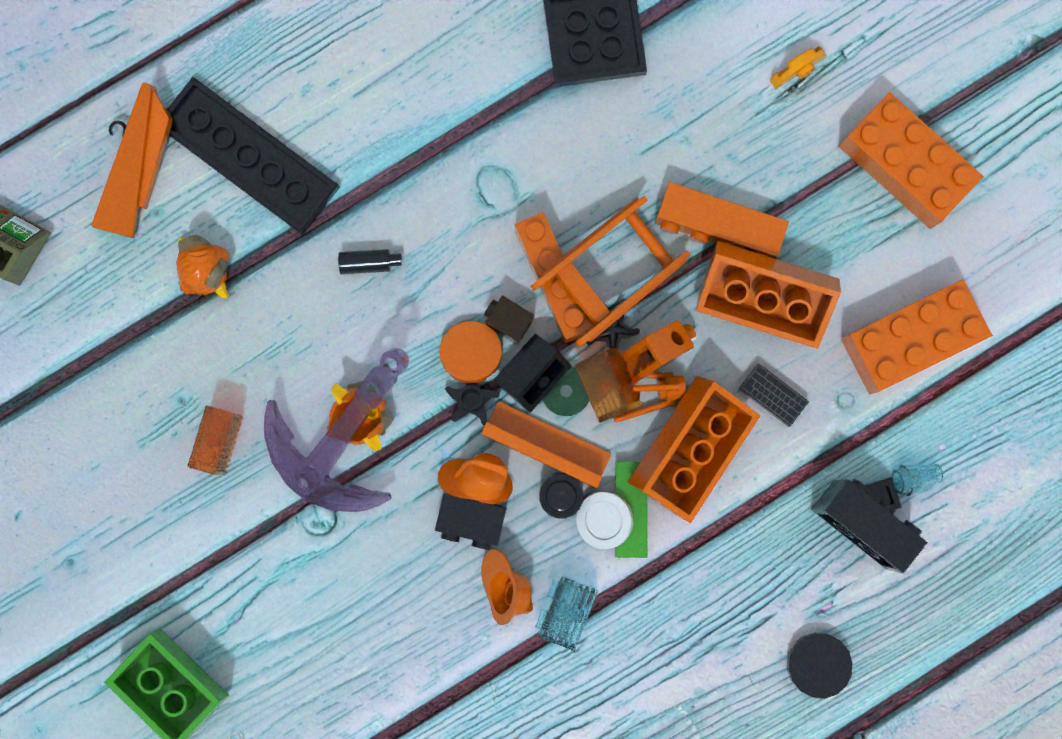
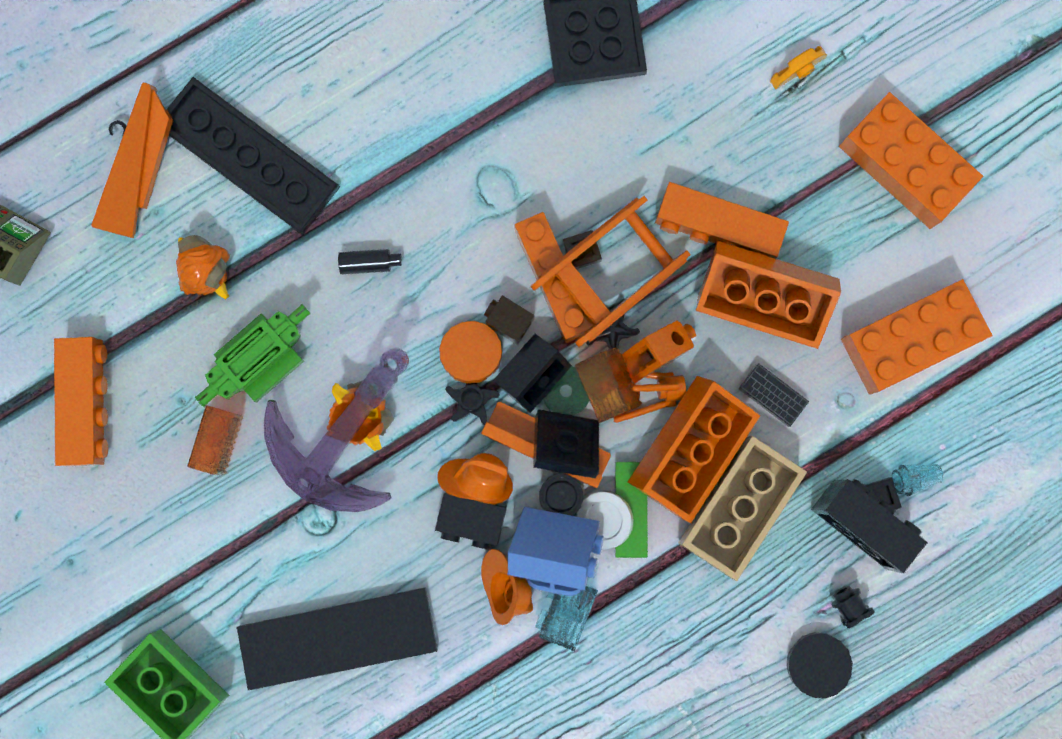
(80, 401): none -> orange brick
(256, 358): none -> bright green piece
(336, 638): none -> black tile
(554, 551): none -> medium blue brick
(566, 444): none -> black tile
(589, 256): none -> dark brown plate
(742, 507): none -> tan brick
(851, 606): none -> black brick

